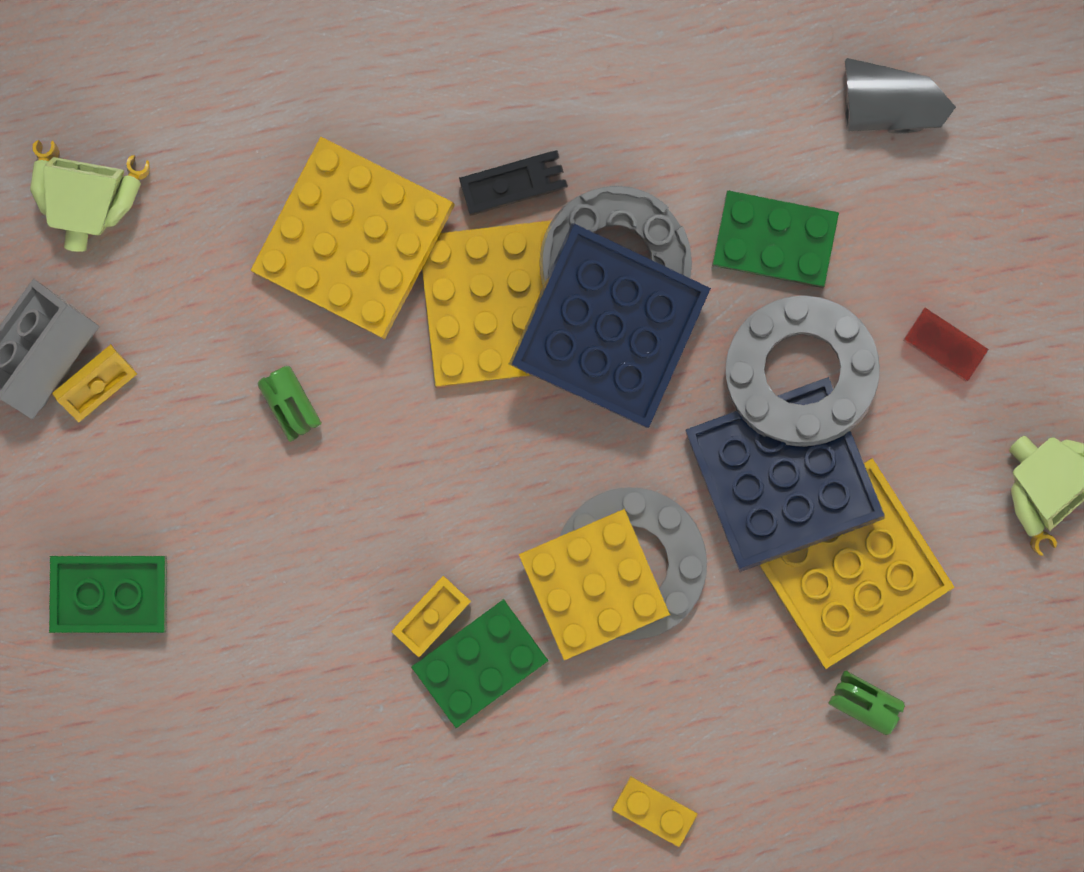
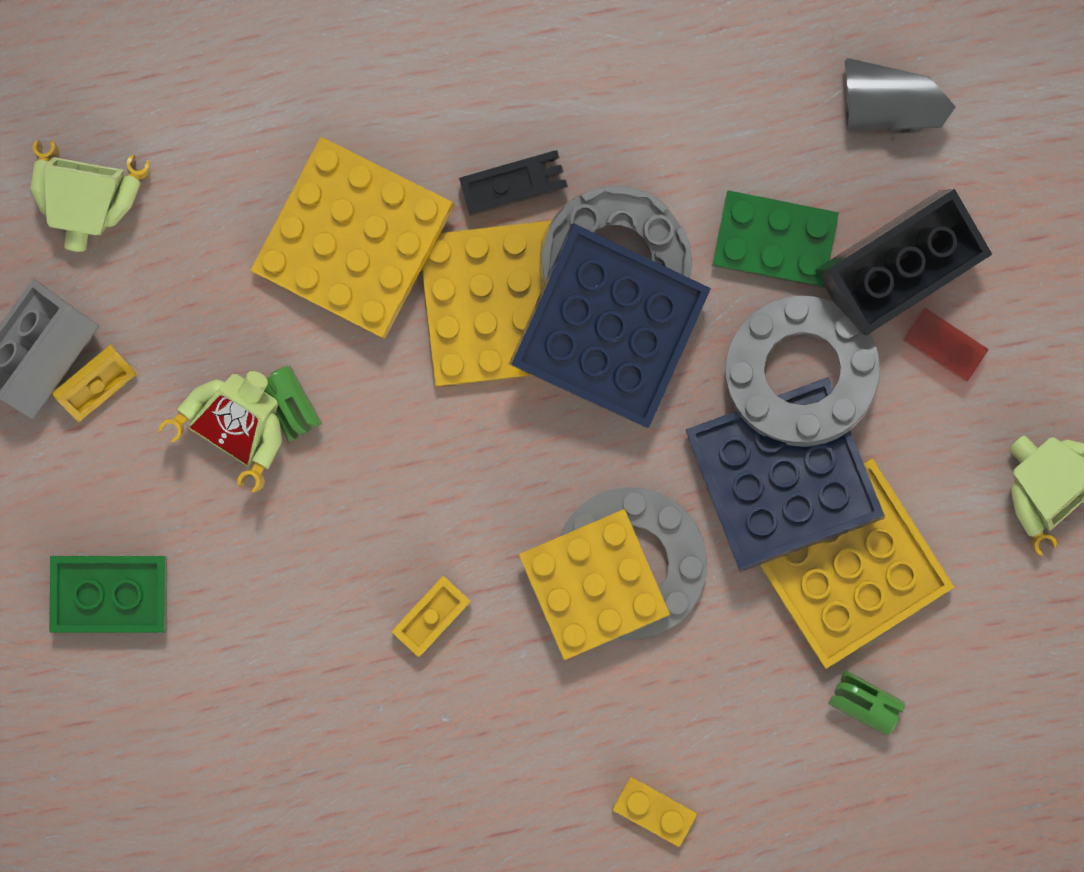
(235, 419): none -> torso
(479, 663): green plate -> none
(904, 261): none -> black slope

